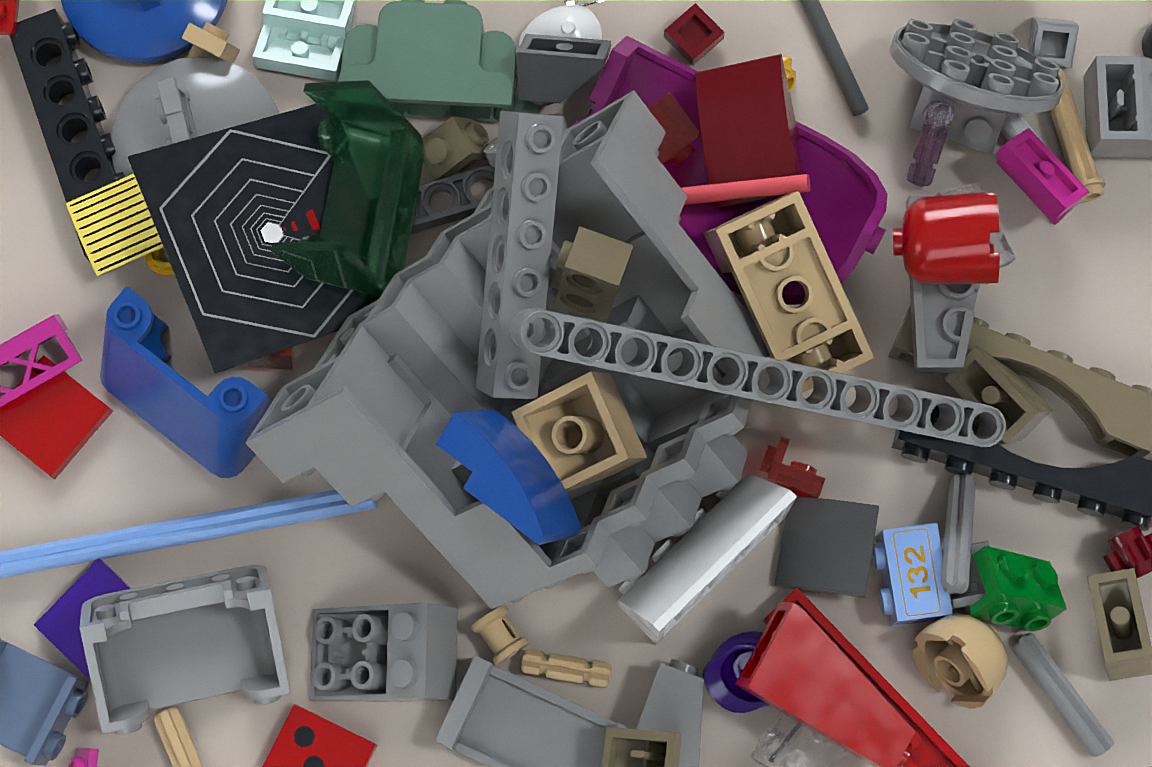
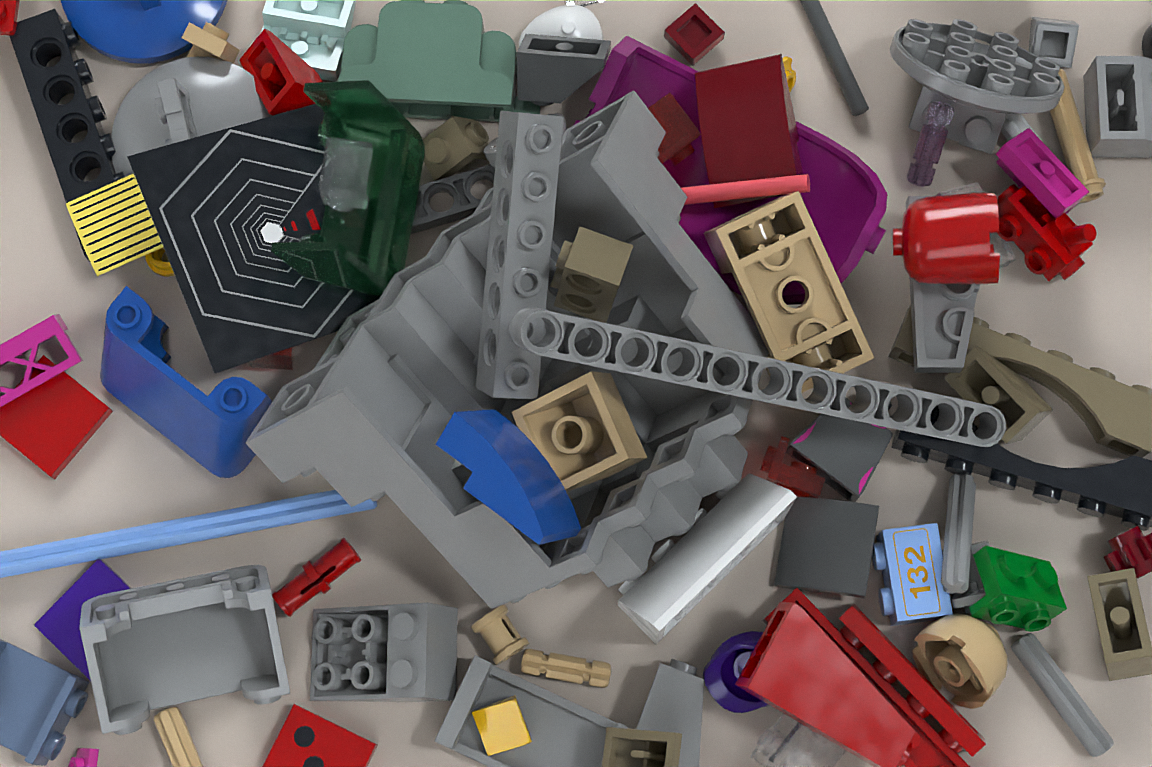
(278, 74): none -> red slope
(316, 577): none -> red pin
(345, 174): none -> clear bracket
(502, 726): none -> yellow slope
(842, 451): none -> dark grey torso
(923, 695): none -> red plate
(1048, 242): none -> red brick

